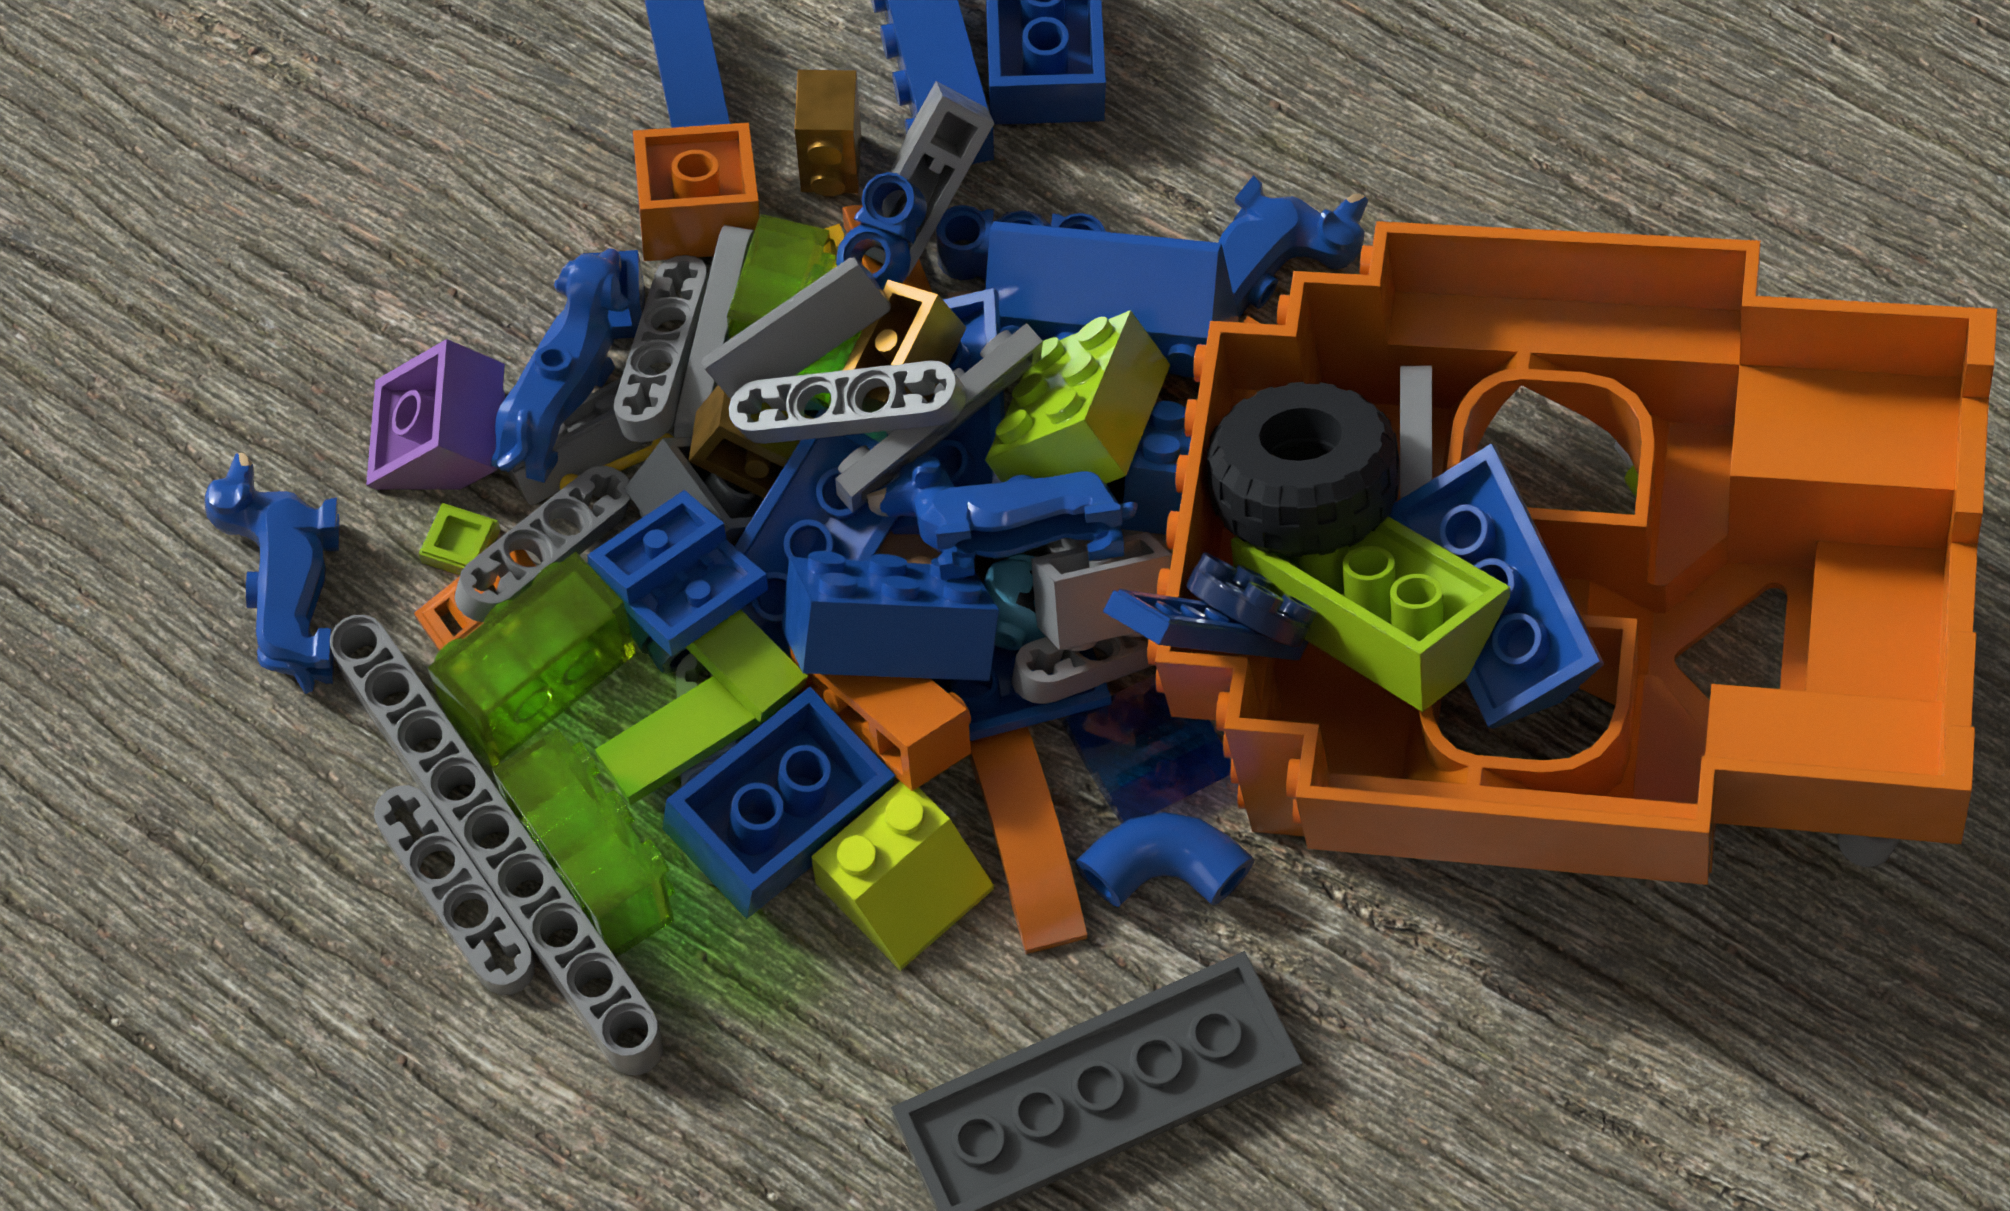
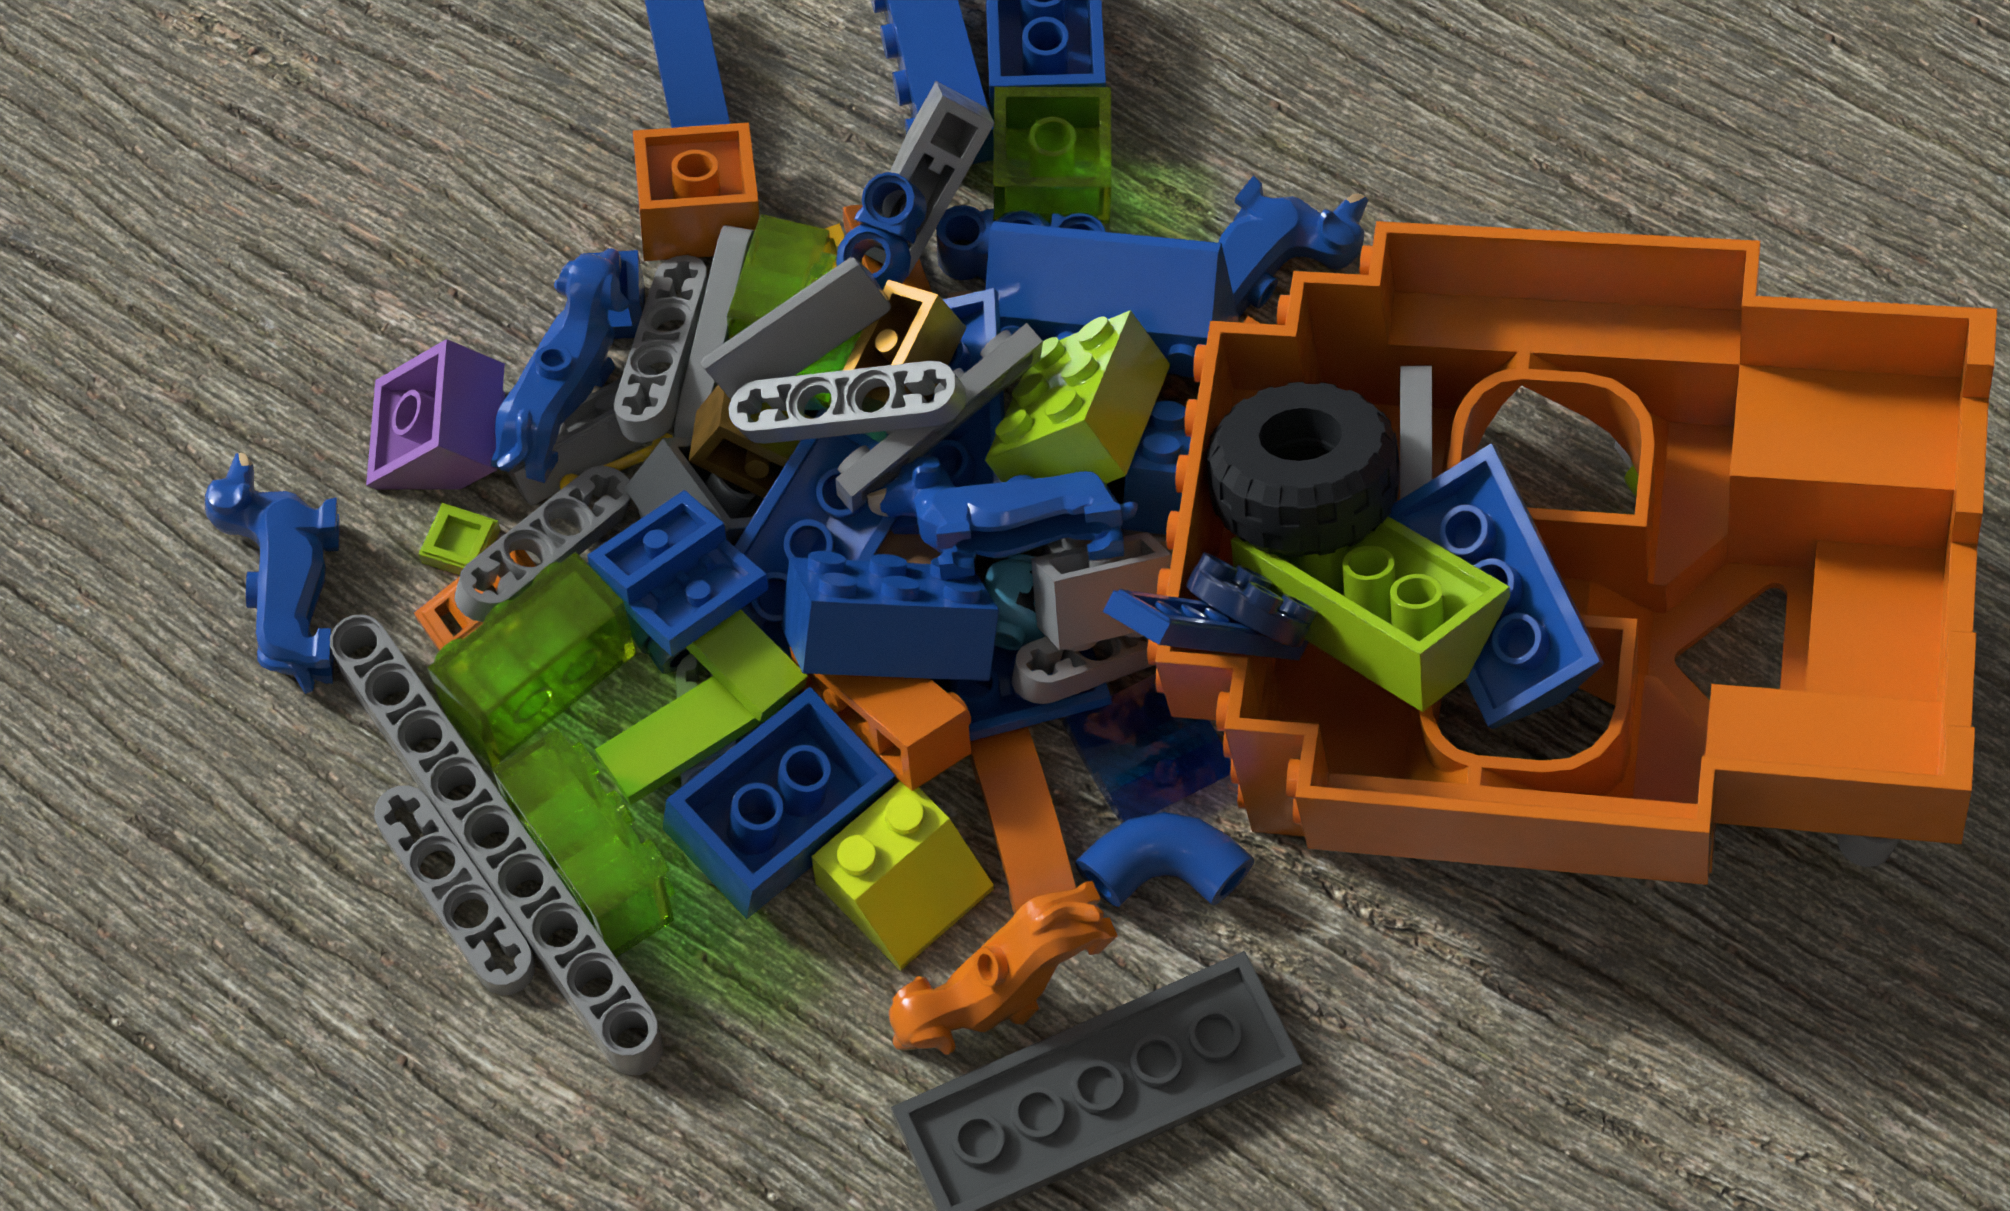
(828, 131): pearl gold brick -> none
(1003, 973): none -> orange animal
(1052, 151): none -> clear neon green brick

